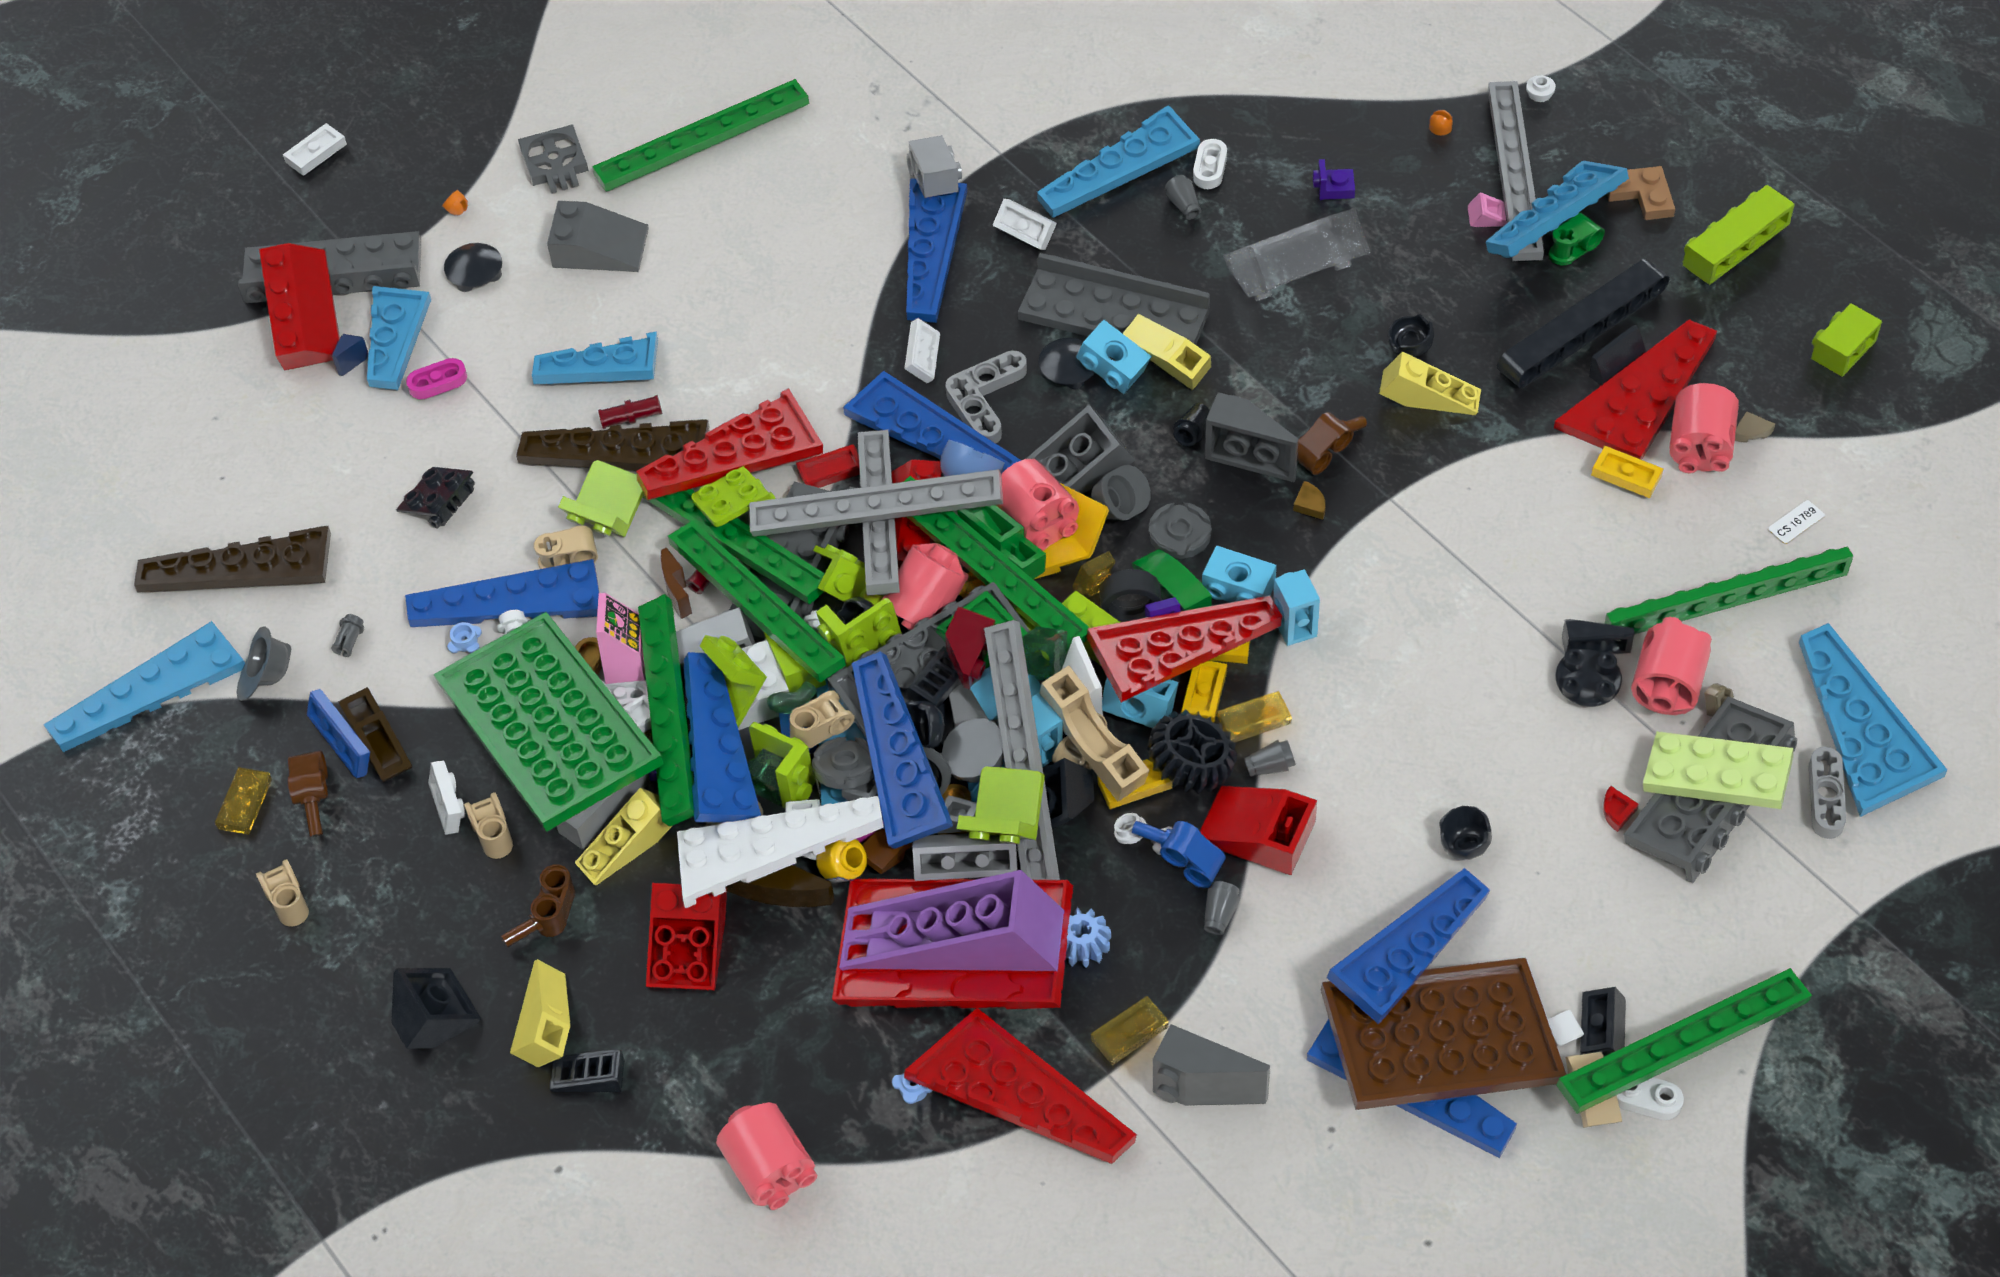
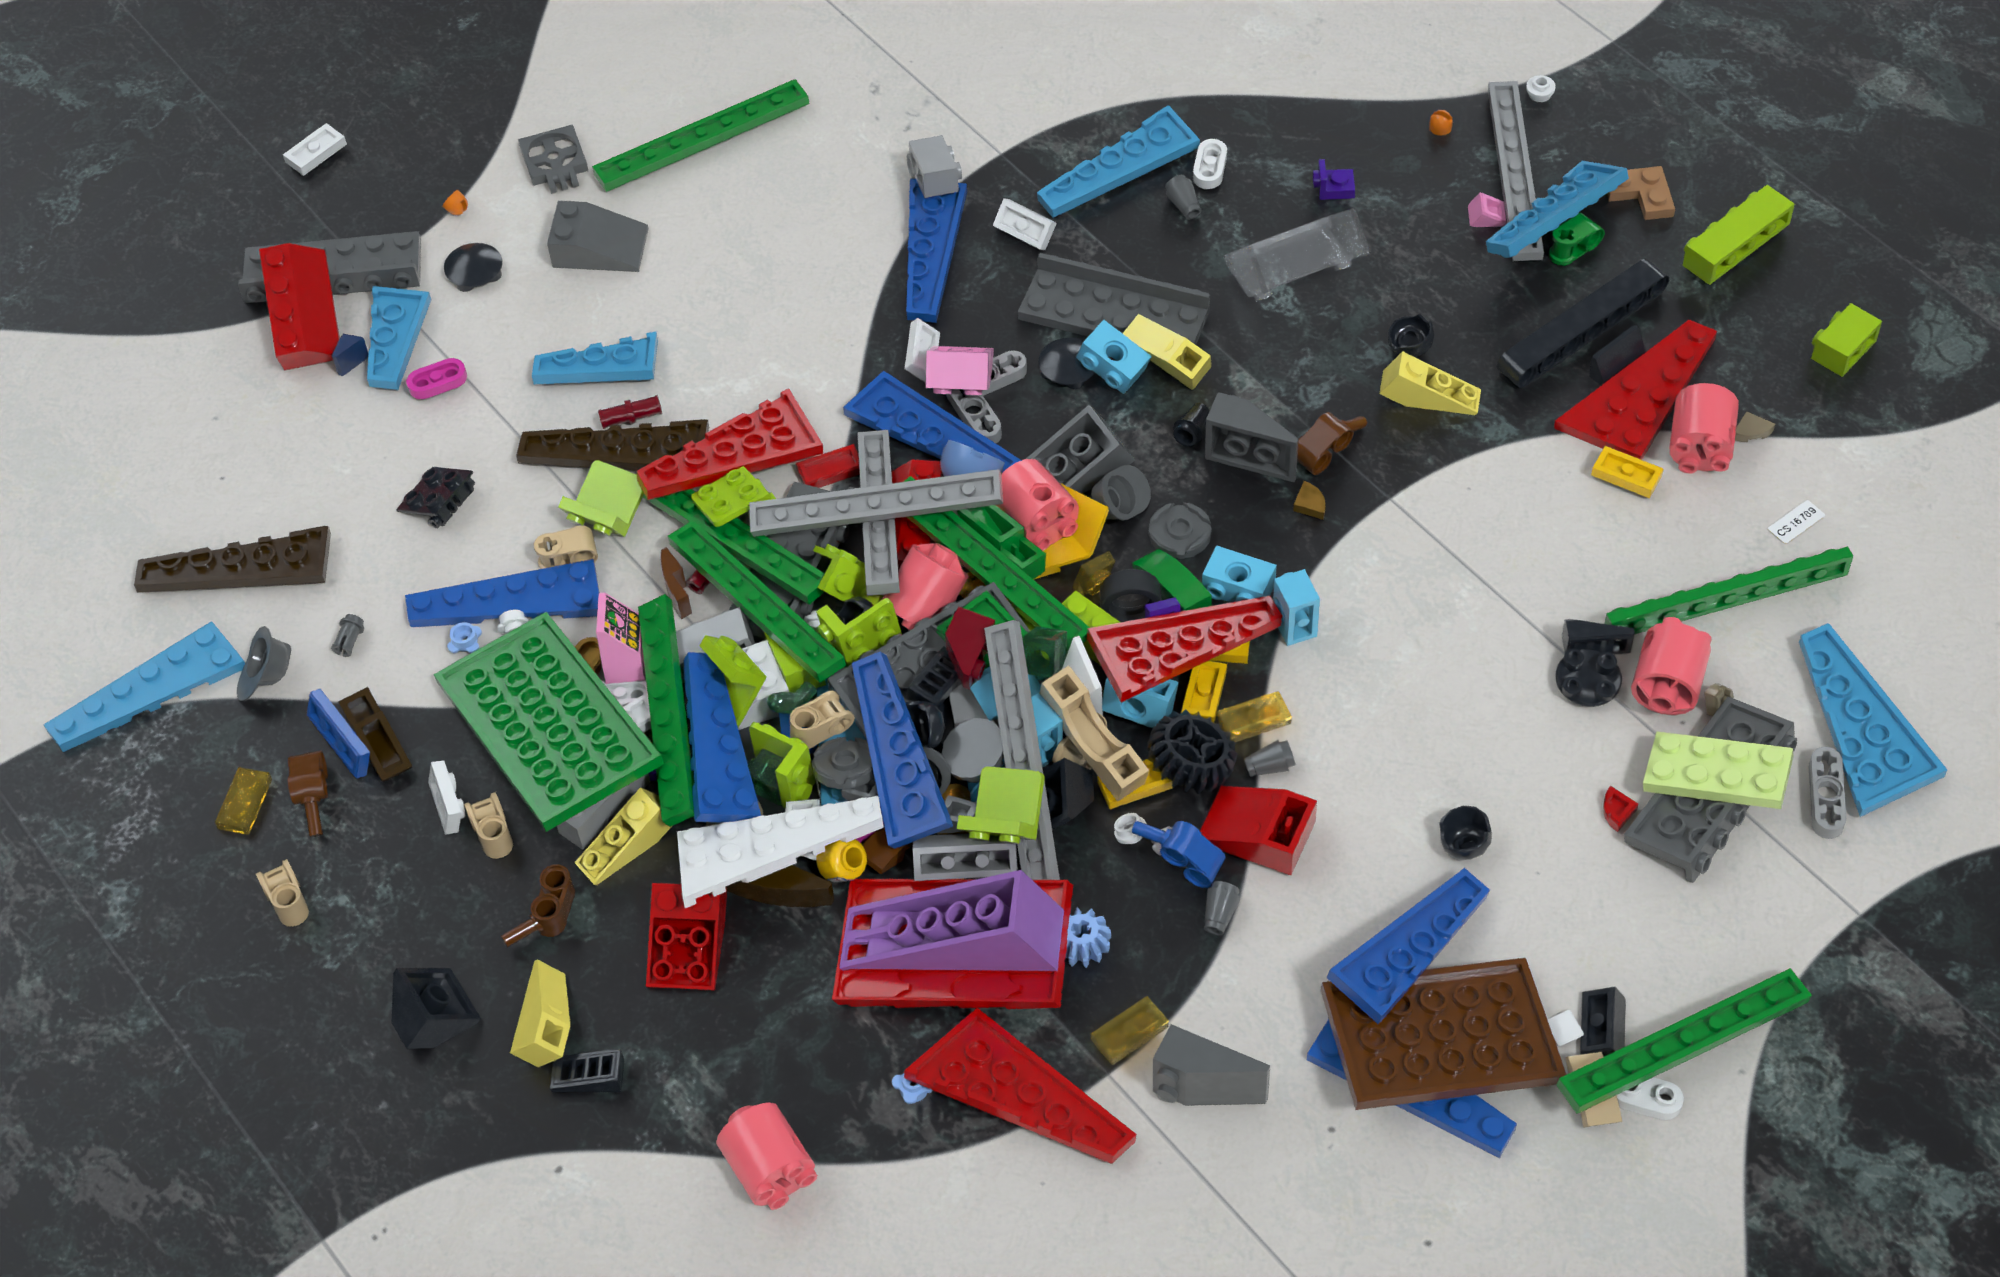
(959, 369): none -> bright pink slope

